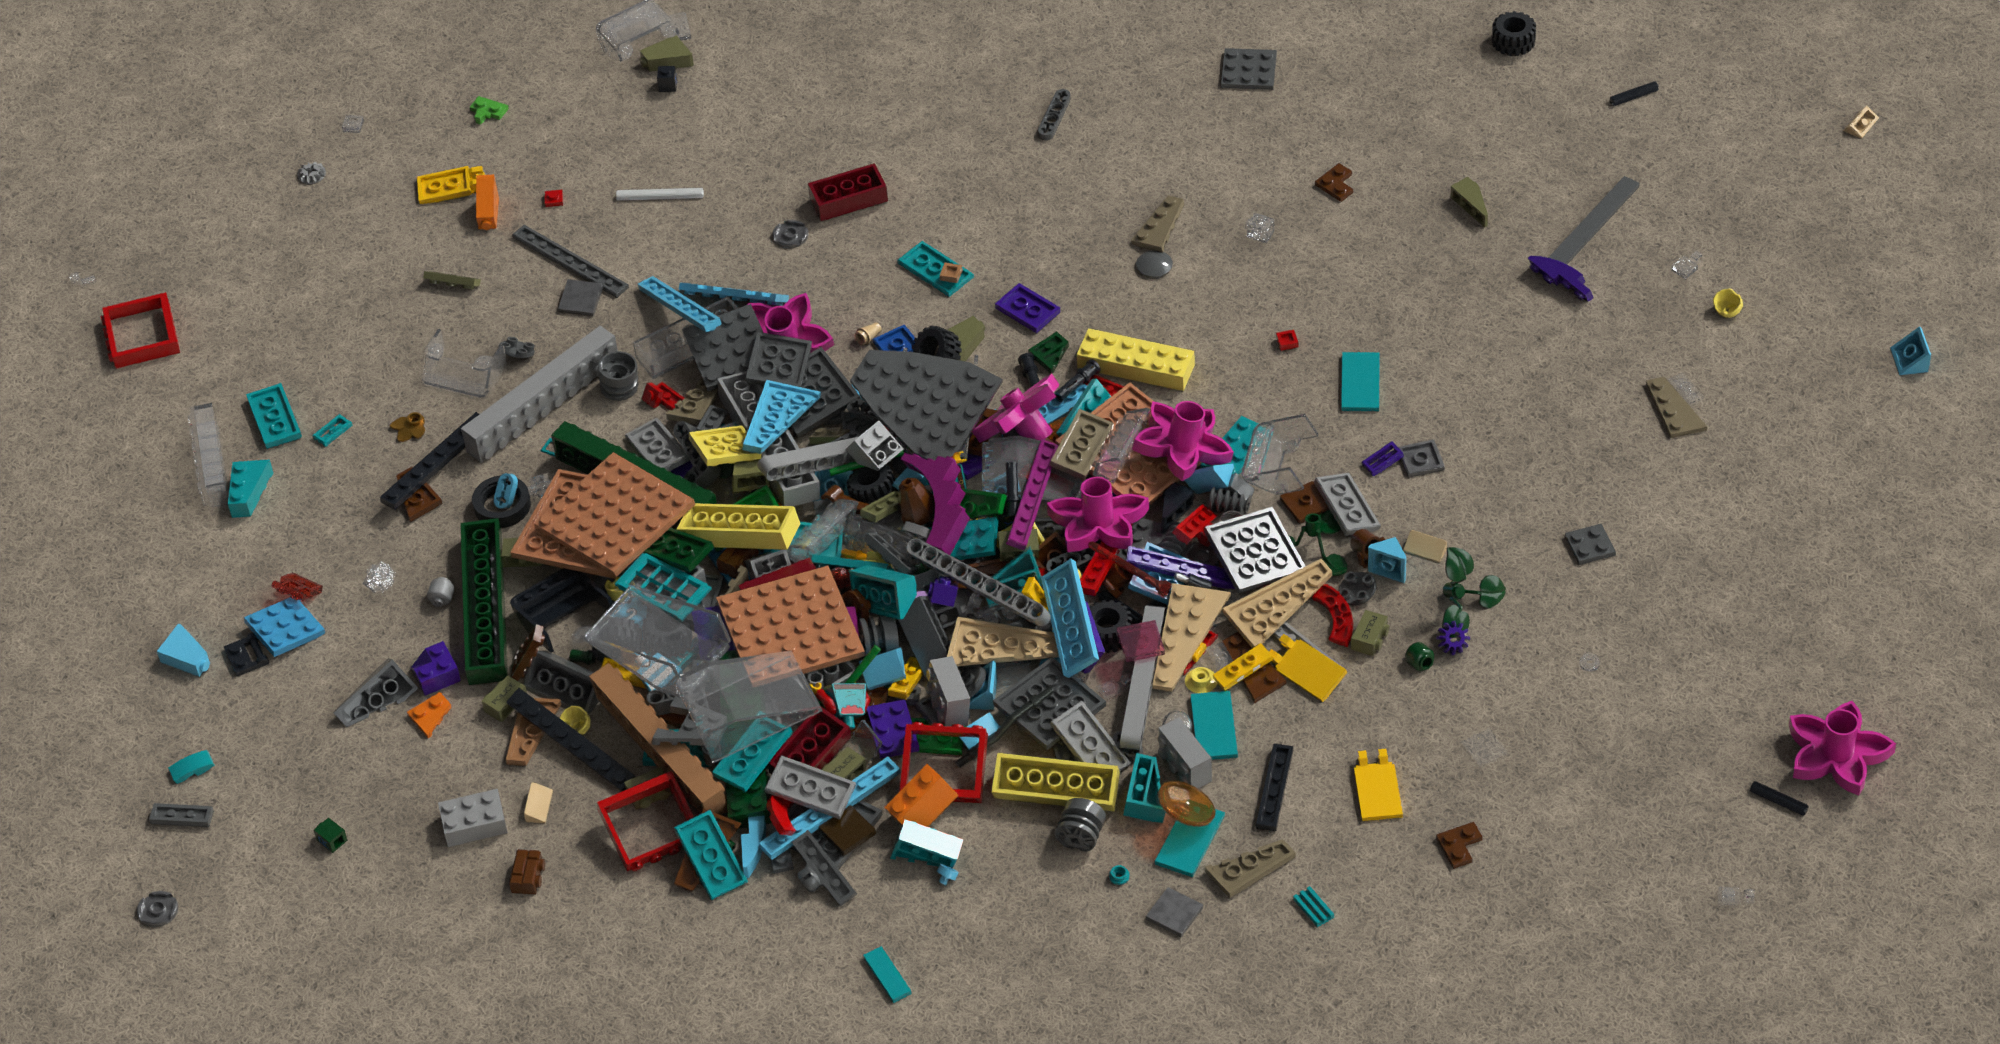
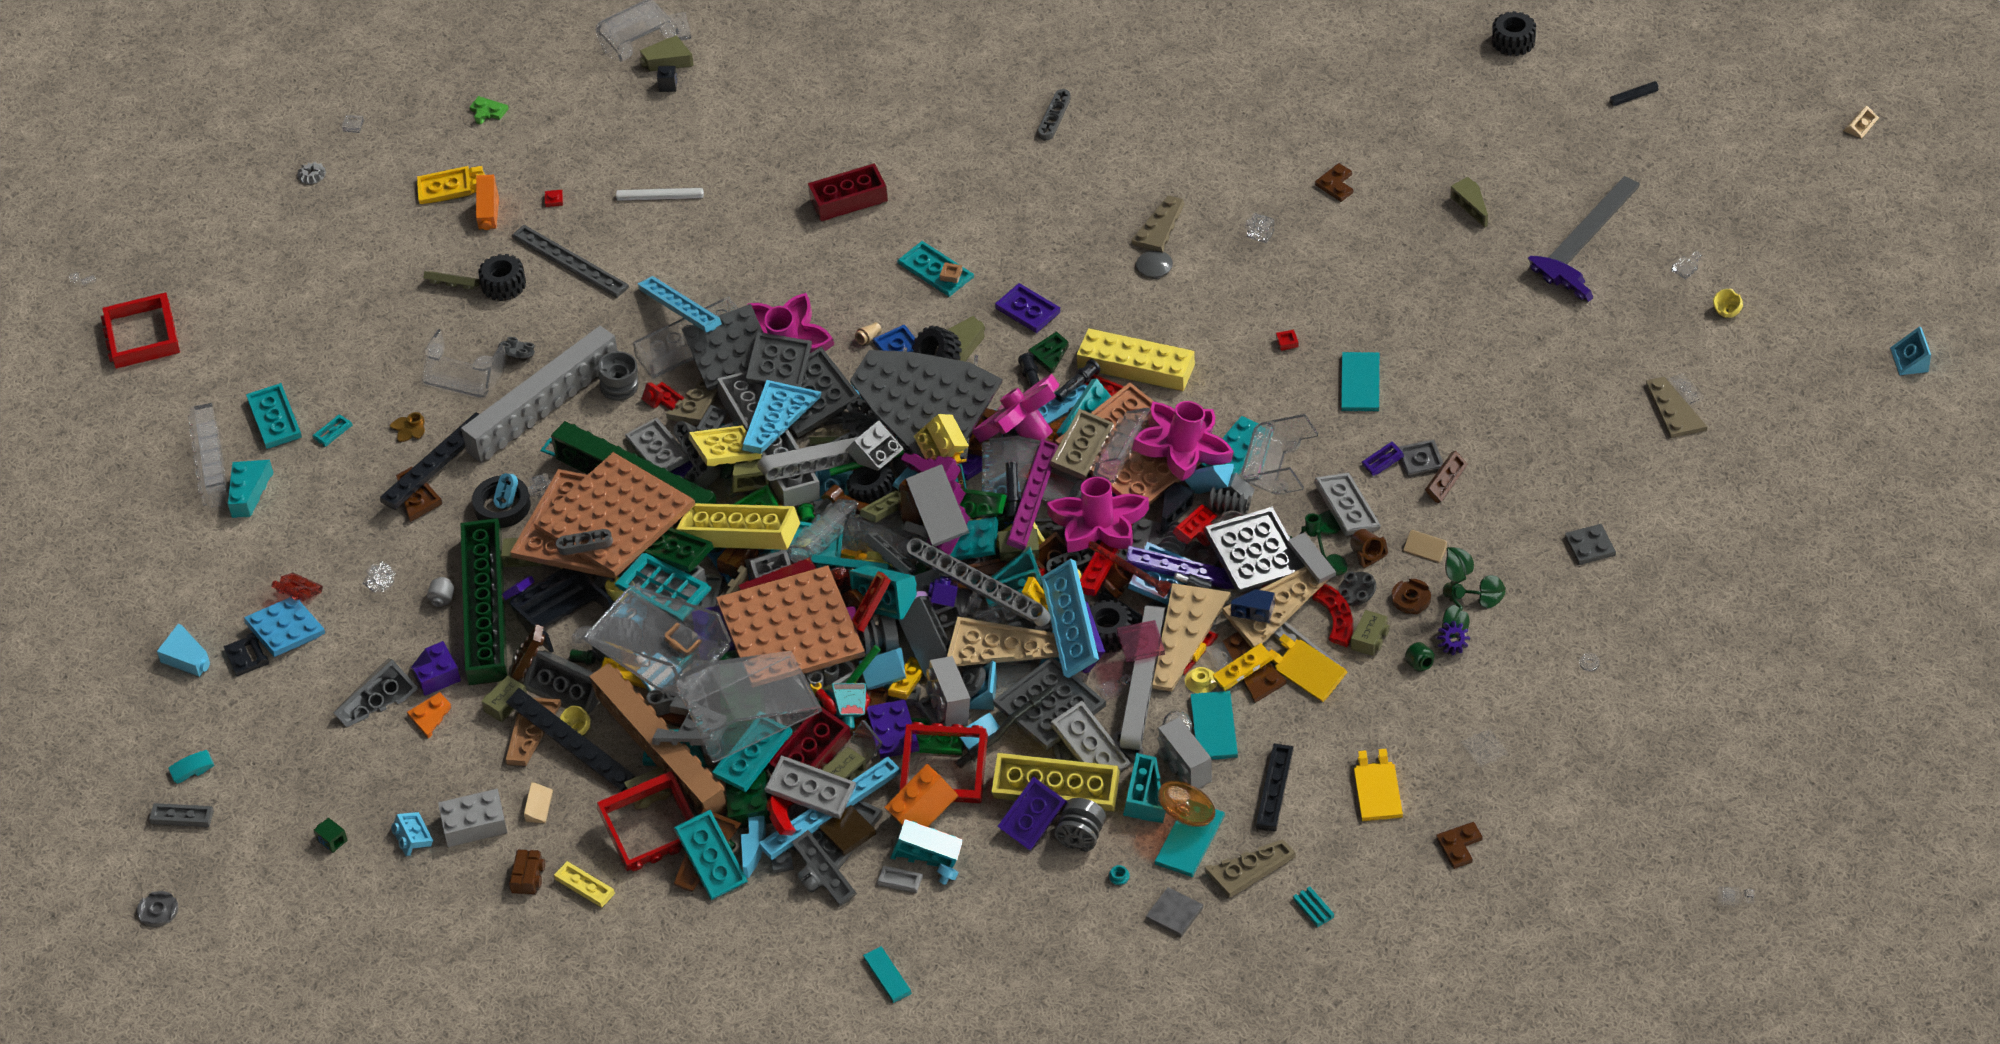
(411, 832): none -> medium azure bracket
(502, 277): none -> black tyre
(518, 587): none -> dark purple plate
(569, 540): none -> dark grey beam
(580, 297): flat silver tile -> none
(584, 884): none -> light yellow plate
(677, 646): none -> medium nougat piece
(737, 294): medium azure wing -> none
(790, 234): flat silver tile -> none
(805, 512): none -> green bush
(870, 601): none -> red tile
(900, 879): none -> light grey tile
(937, 505): none -> light grey tile
(941, 437): none -> light yellow slope
(1032, 813): none -> dark purple plate
(1248, 68): dark grey plate -> none
(1254, 605): none -> dark blue slope
(1304, 502): reddish brown plate -> none
(1311, 558): none -> light grey tile
(1387, 559): medium azure slope -> none
(1411, 605): none -> reddish brown plate
(1446, 476): none -> reddish brown plate
(1779, 798): black axle -> none
(1837, 747): dark pink plant -> none

